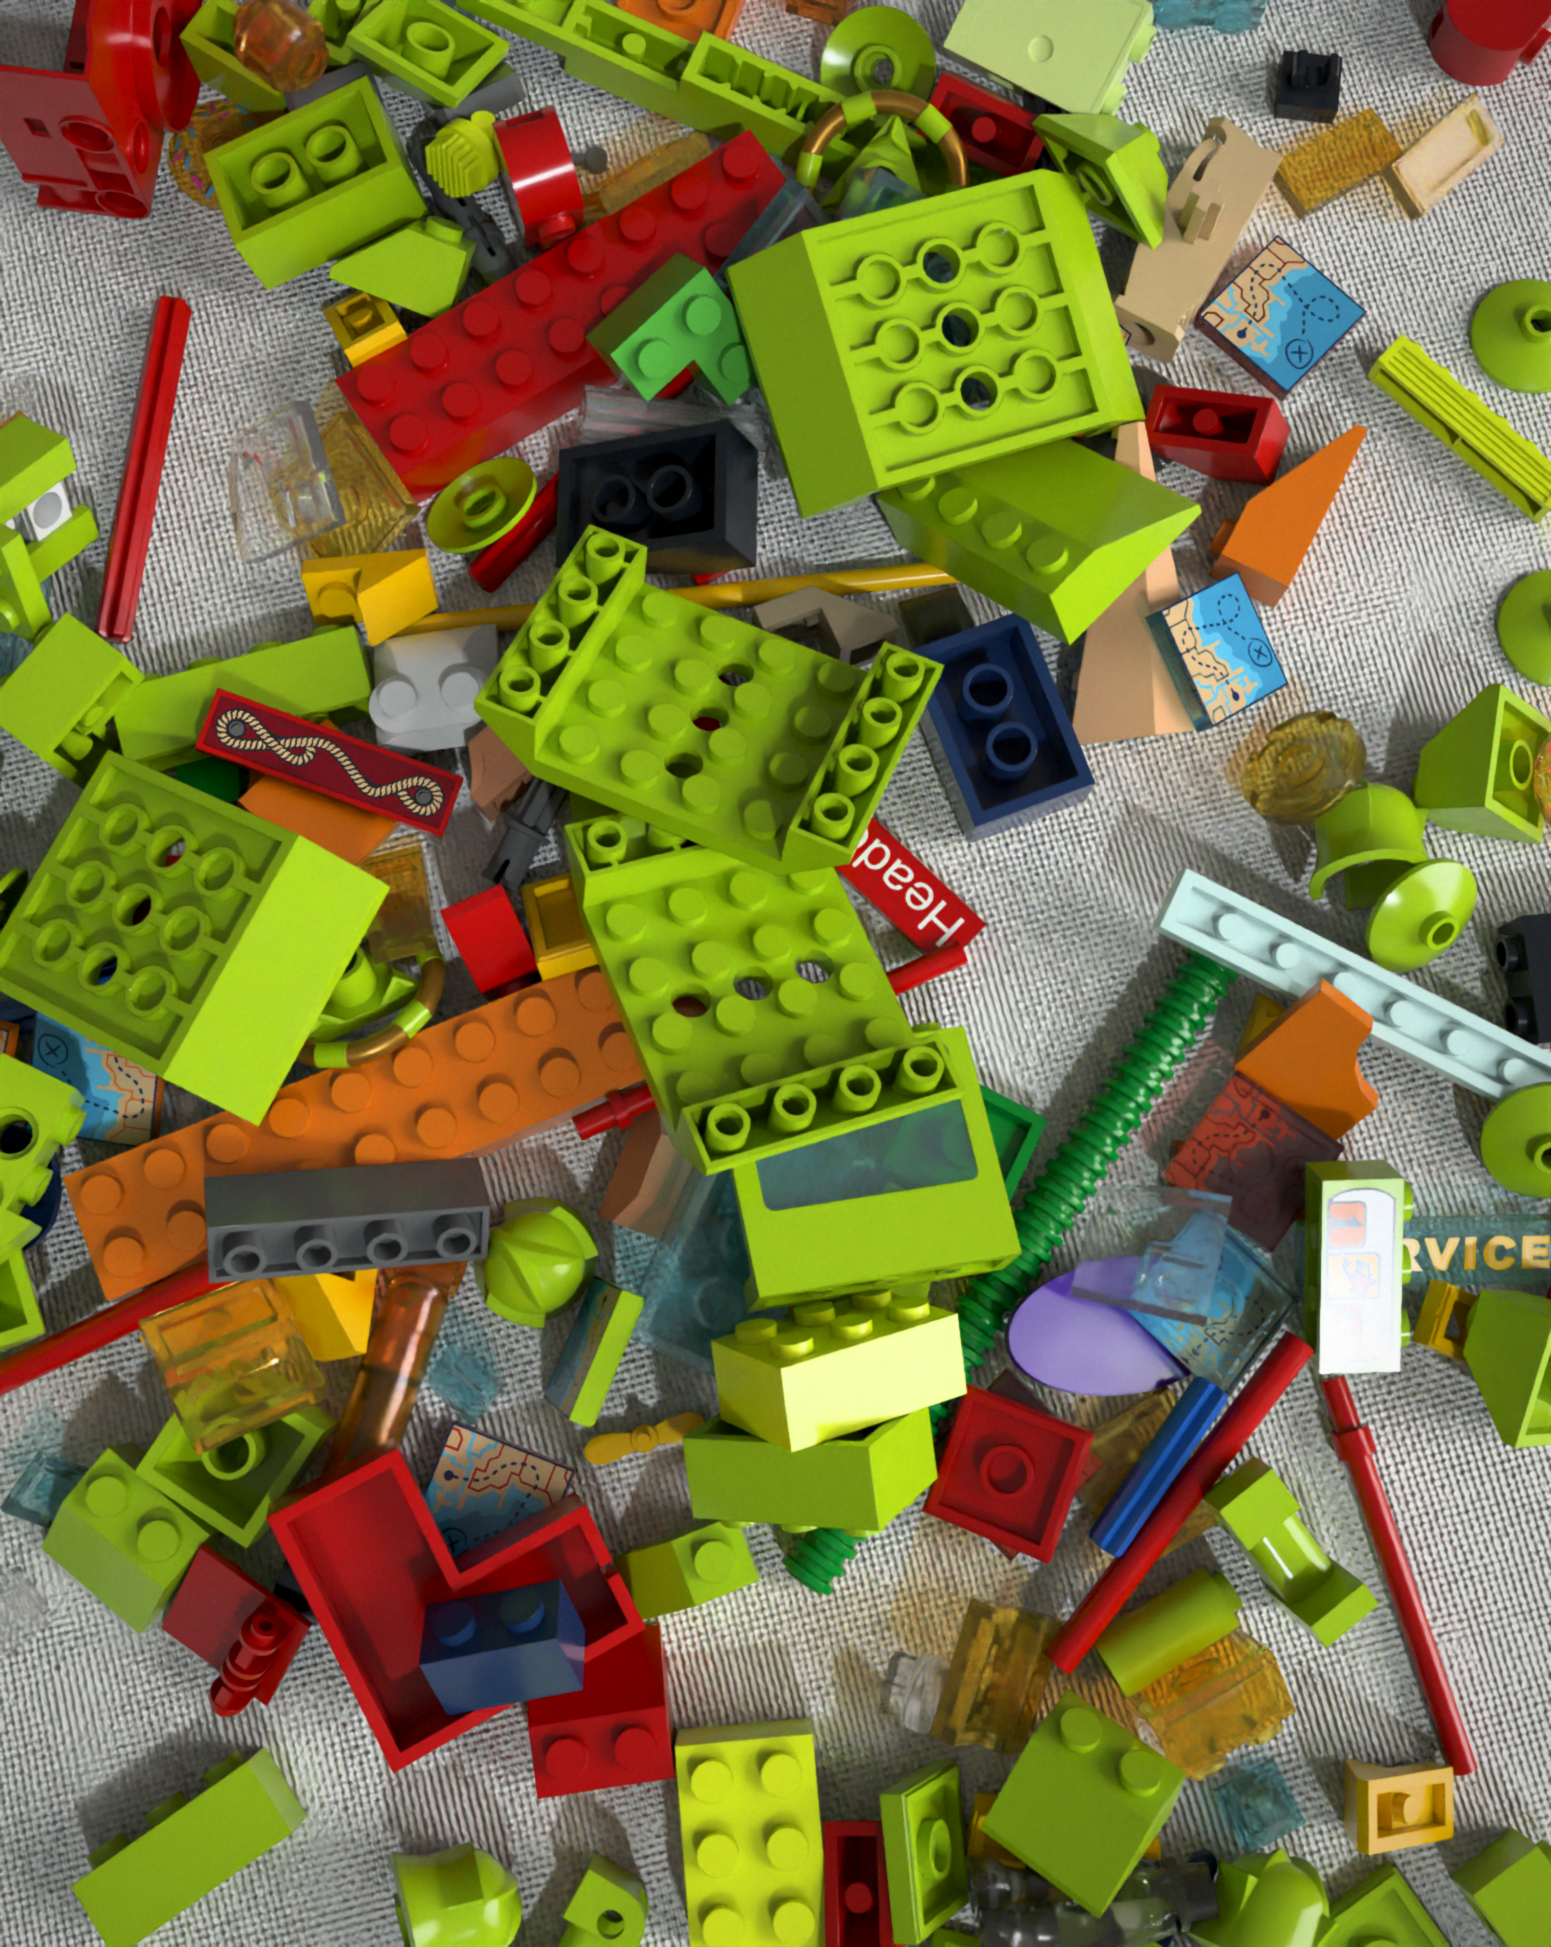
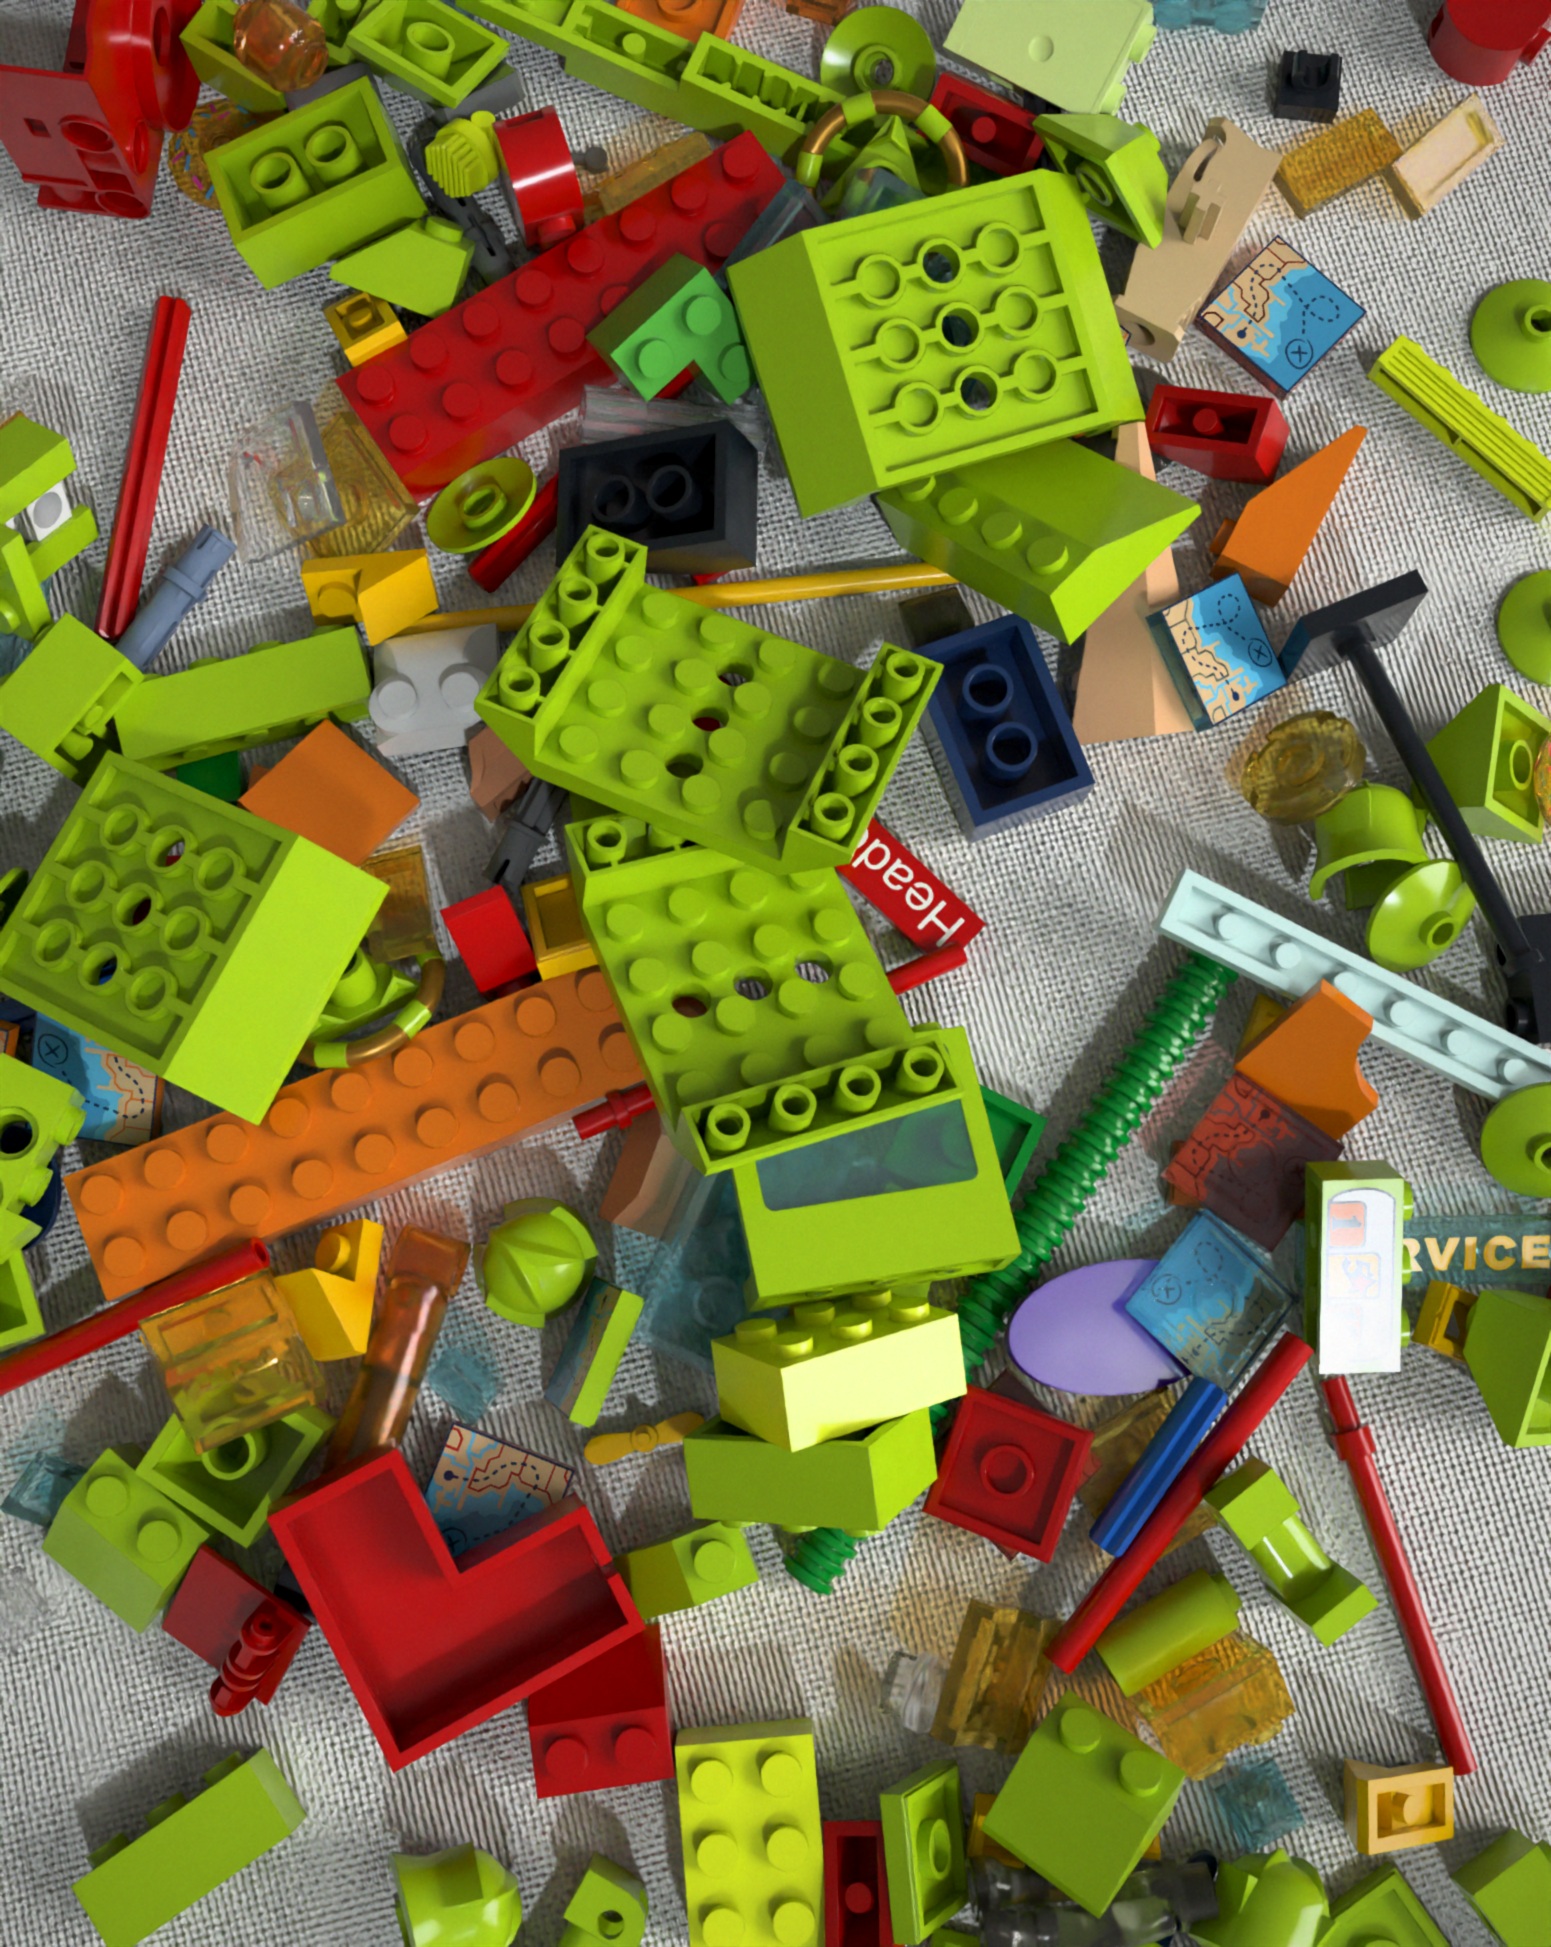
(175, 597): none -> sand blue pin
(329, 763): tile -> none
(345, 1219): dark grey brick -> none
(503, 1647): dark blue brick -> none
(842, 626): dark tan slope -> none
(1153, 1250): clear plate -> none
(1351, 633): none -> black tile

